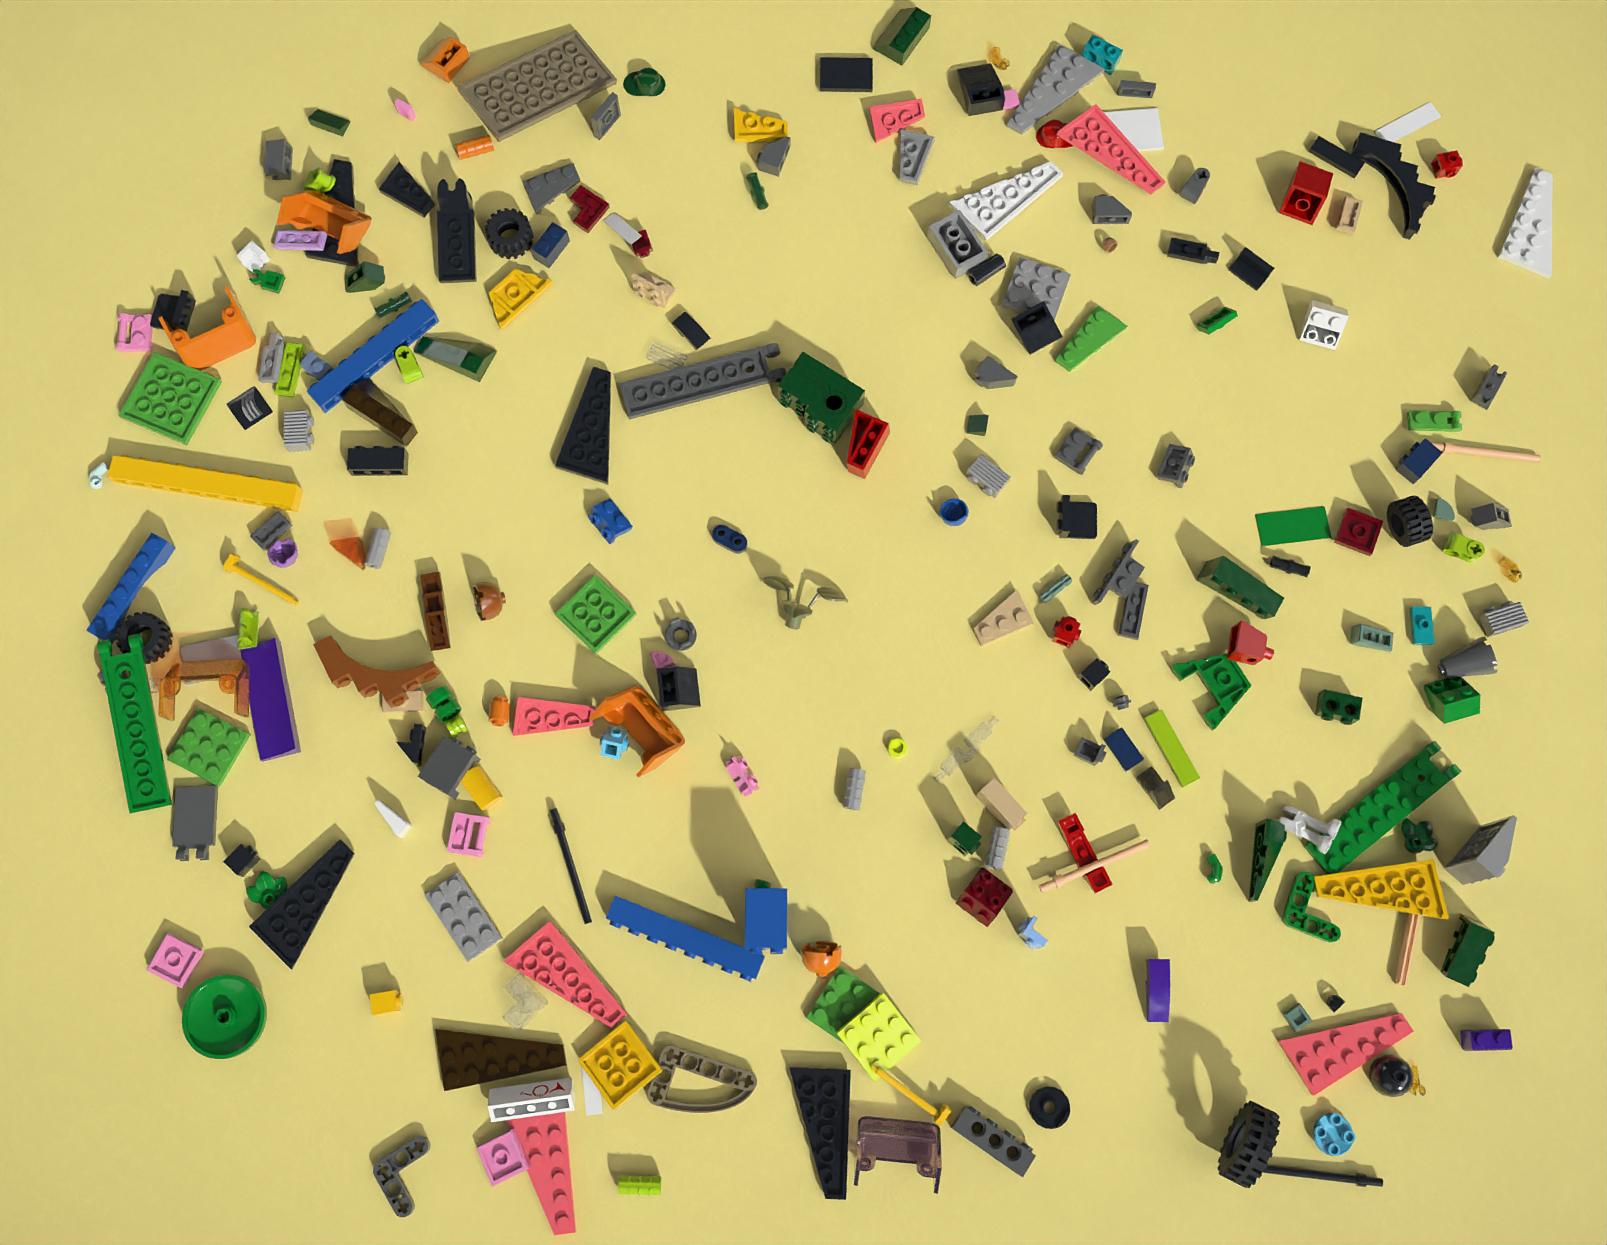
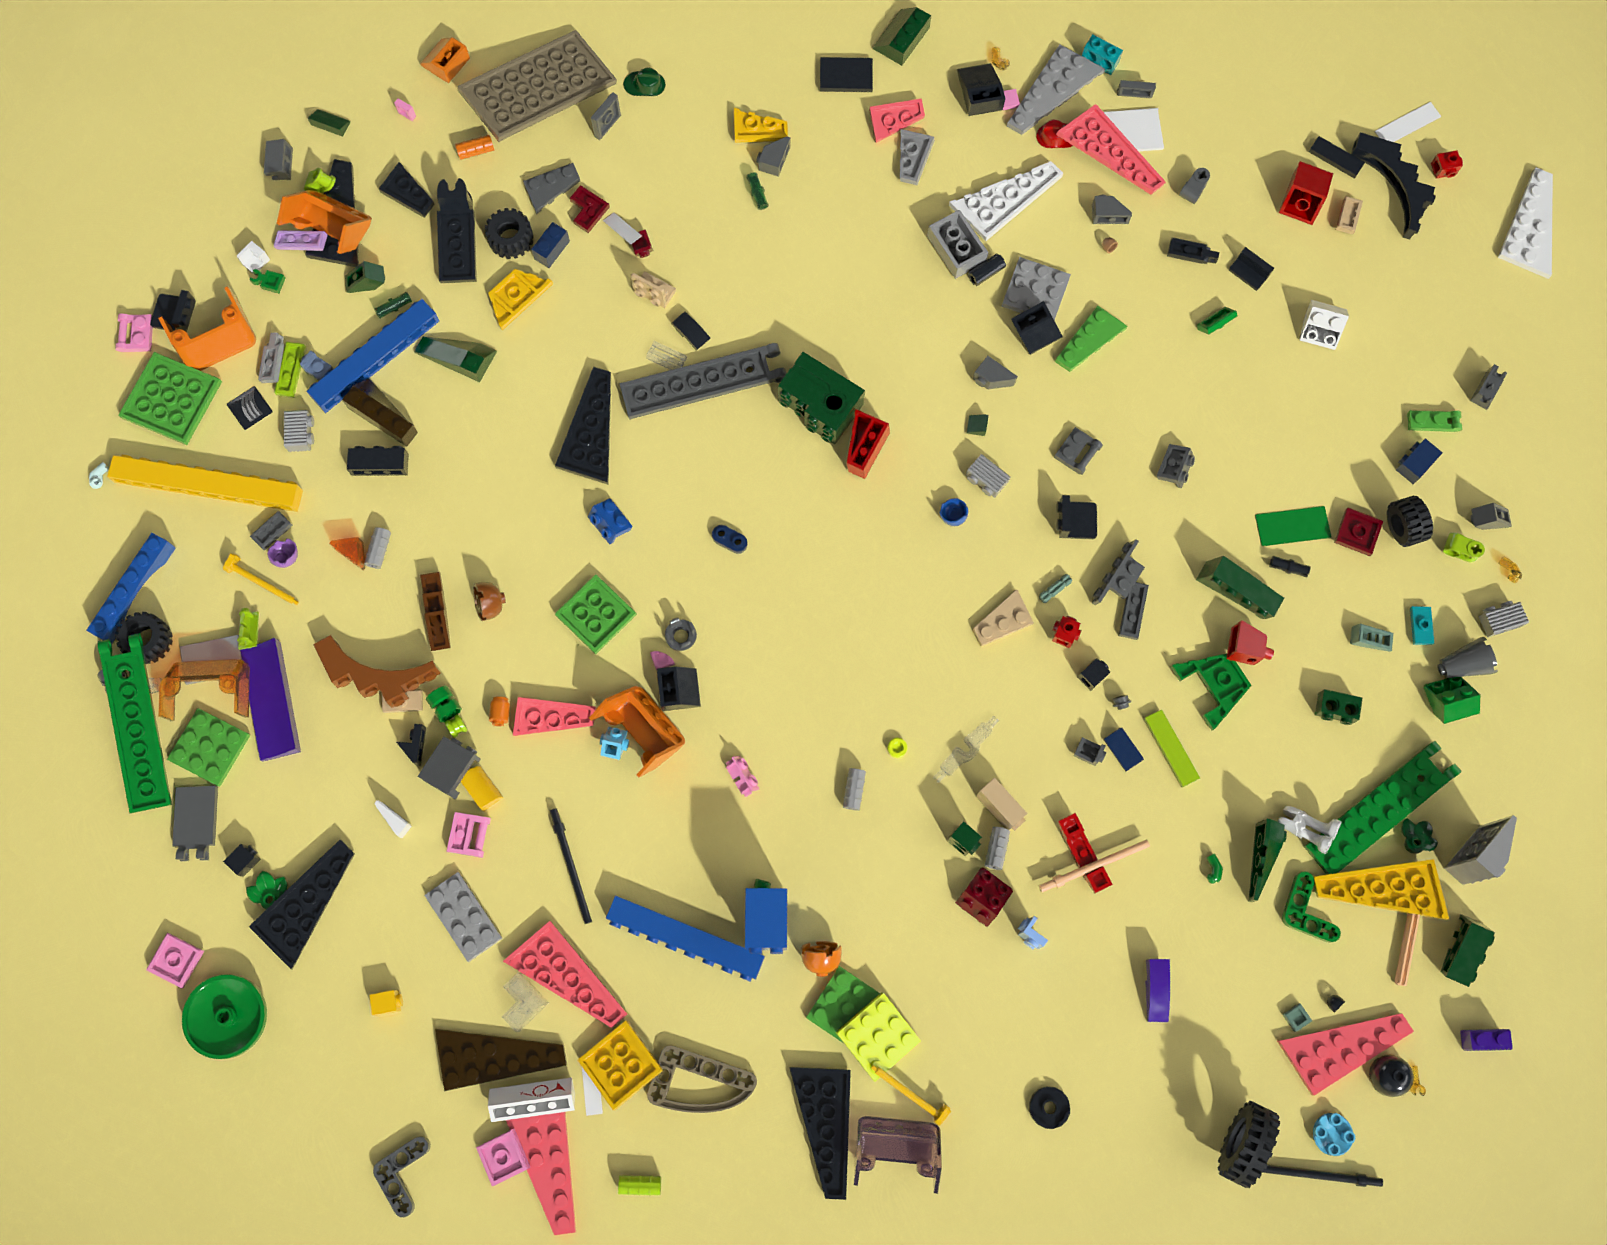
(408, 366): lime piece -> none
(798, 611): olive plant -> none
(1024, 1155): dark grey brick -> none
(1157, 789): clear smoke slope -> none
(1443, 510): sand green tile -> none
(1448, 447): light nougat bar -> none

